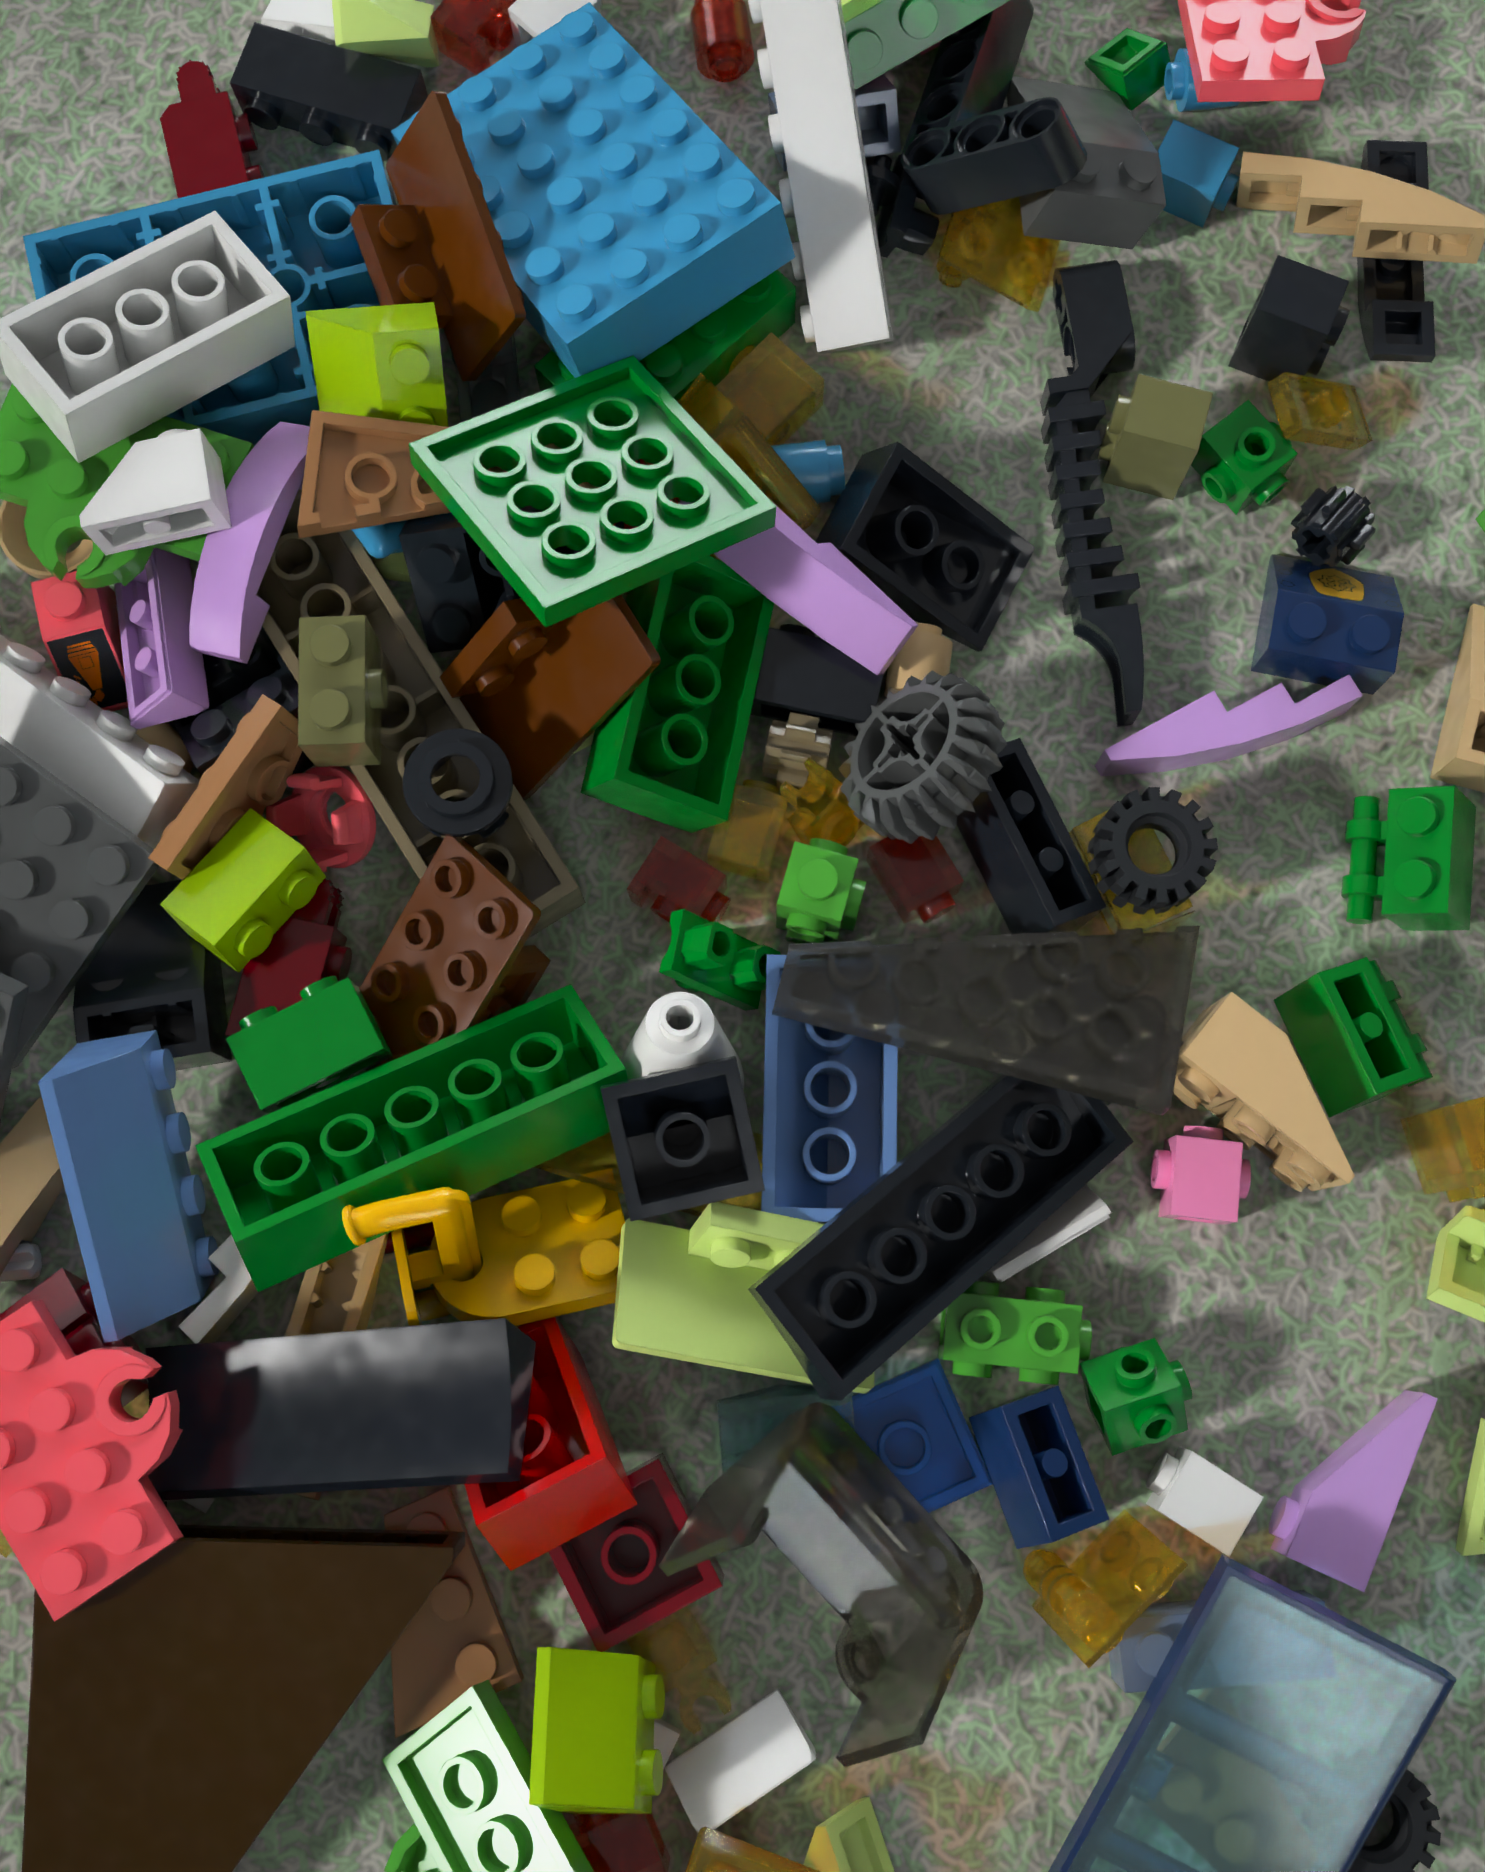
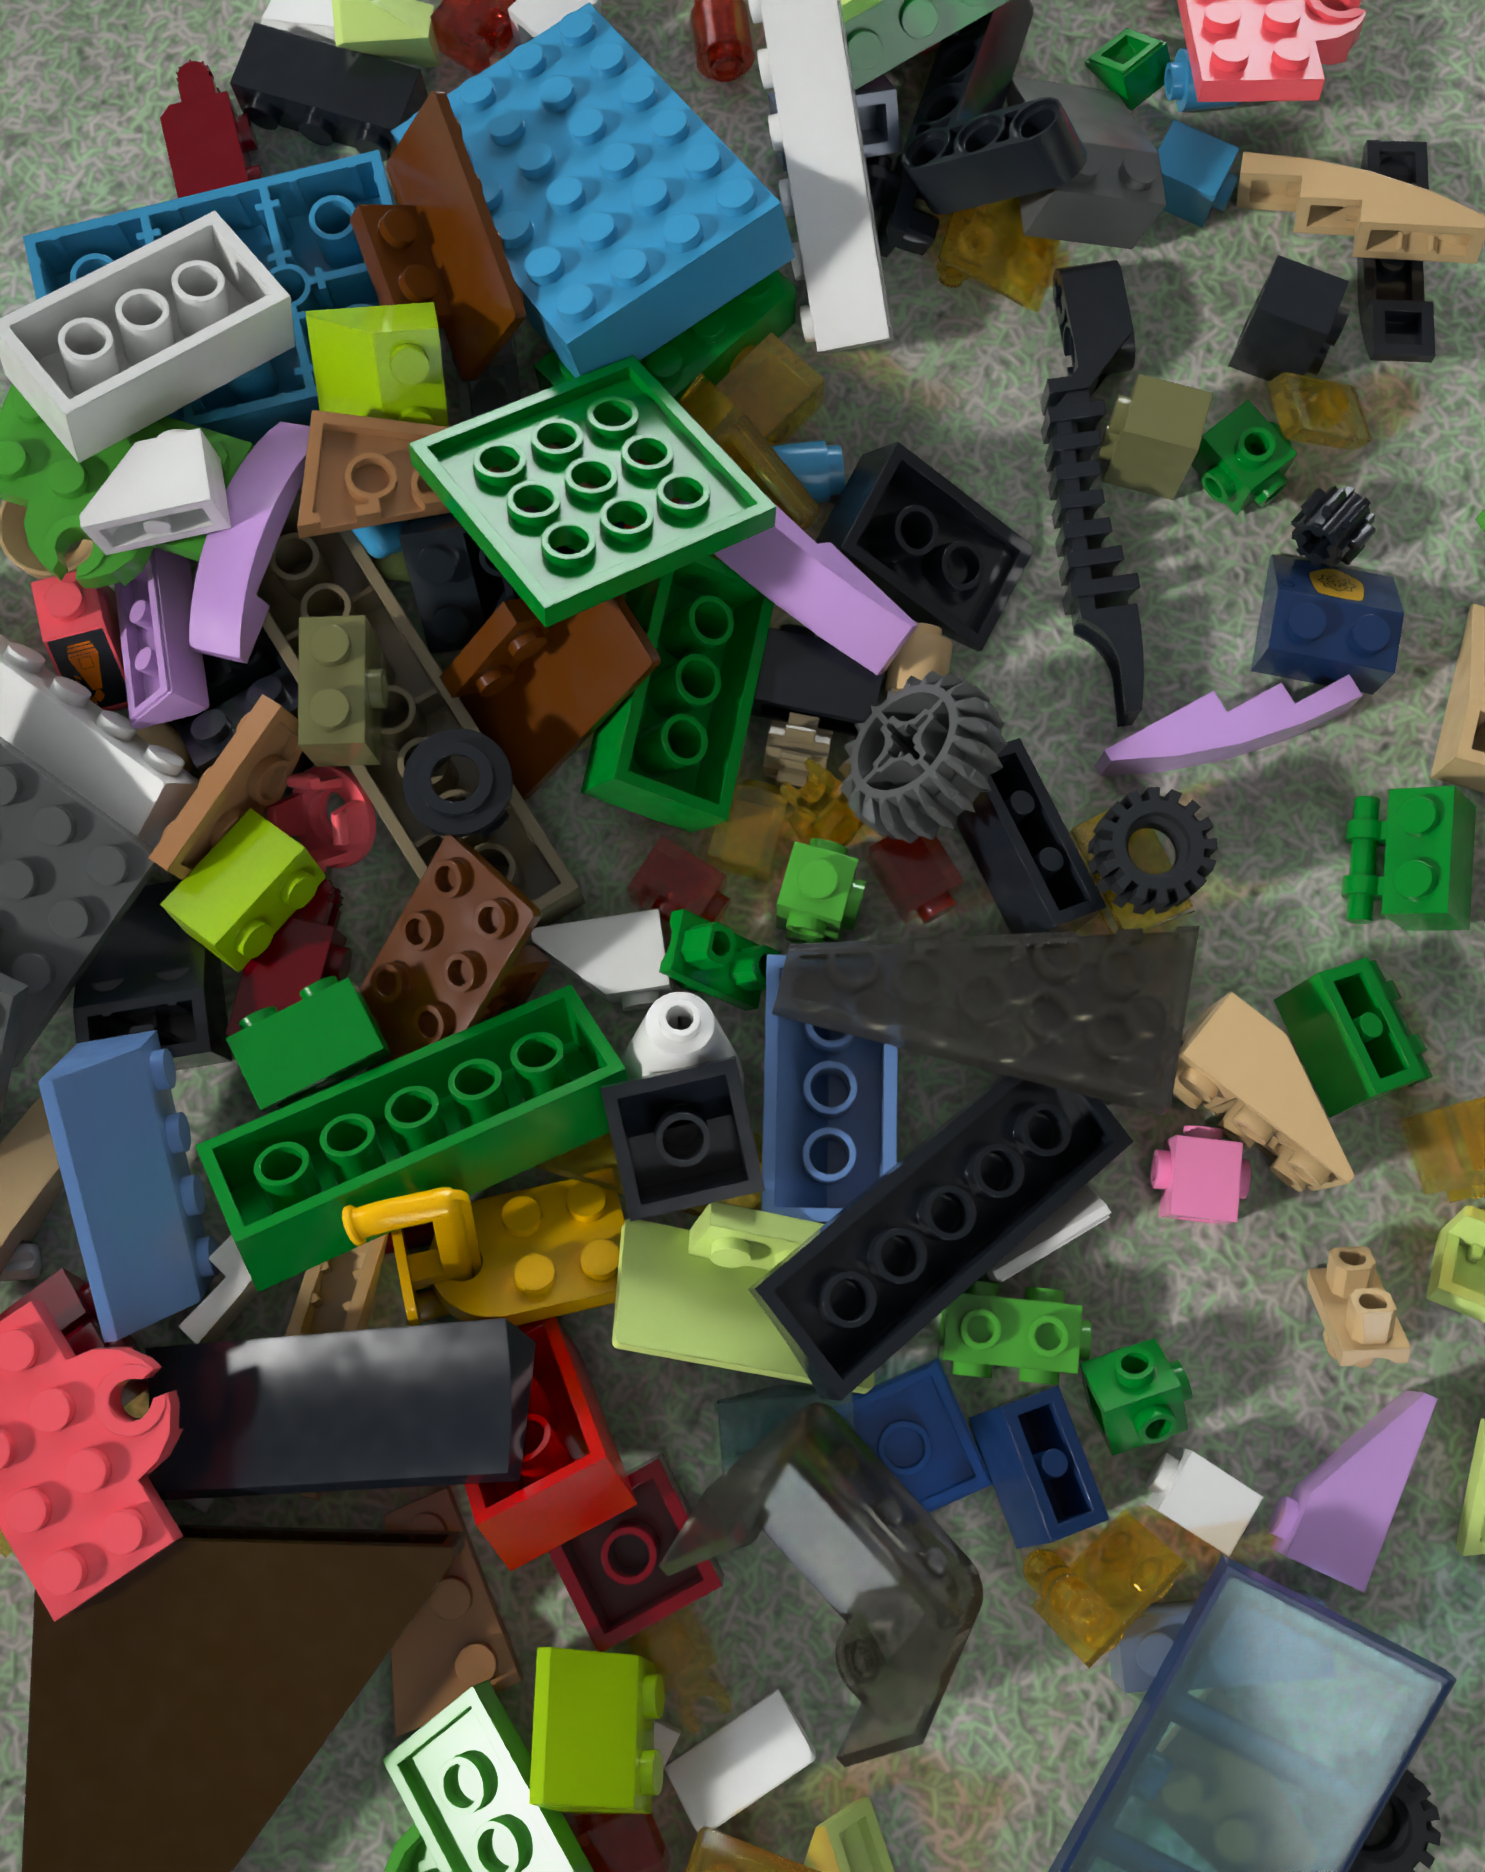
(611, 956): none -> white slope
(1356, 1310): none -> tan hips

